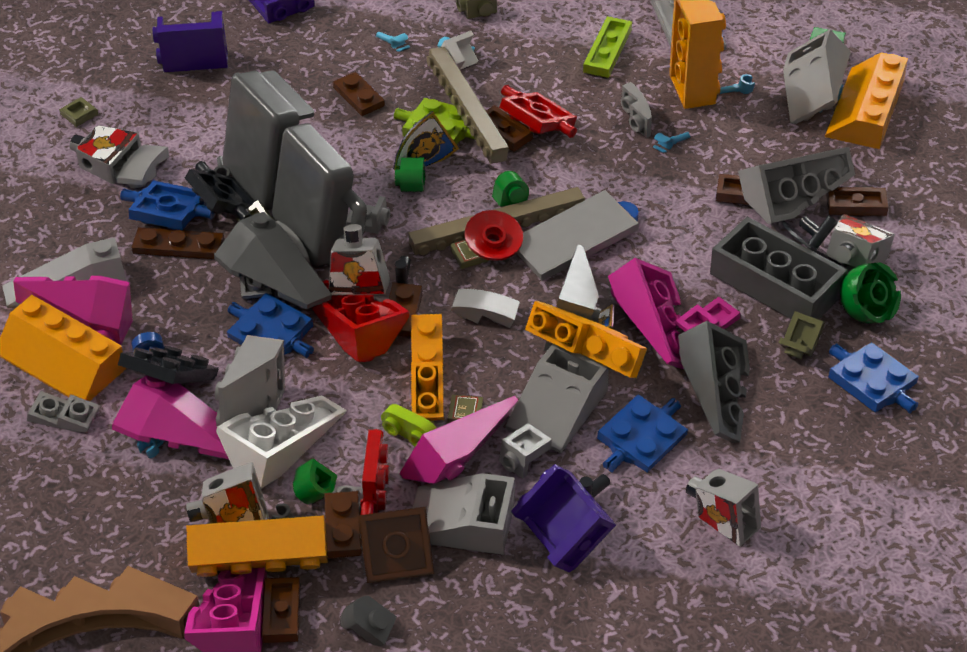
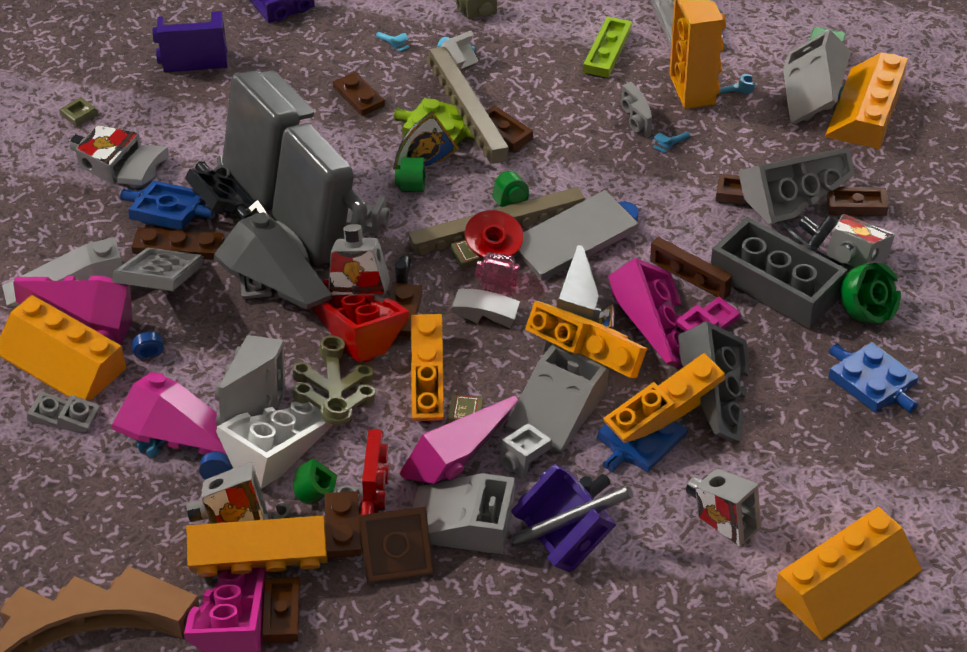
(158, 269): none -> light grey tile
(168, 365): black plate -> none
(214, 464): none -> blue tile
(273, 320): blue plate -> none
(335, 408): none -> olive plant
(368, 620): dark grey plate -> none
(405, 423): lime plate -> none
(497, 272): none -> clear pink head
(537, 112): red plate -> none
(571, 516): none -> flat silver bar
(665, 403): none -> light orange slope
(691, 268): none -> reddish brown plate
(802, 335): olive bracket -> none
(848, 573): none -> light orange slope

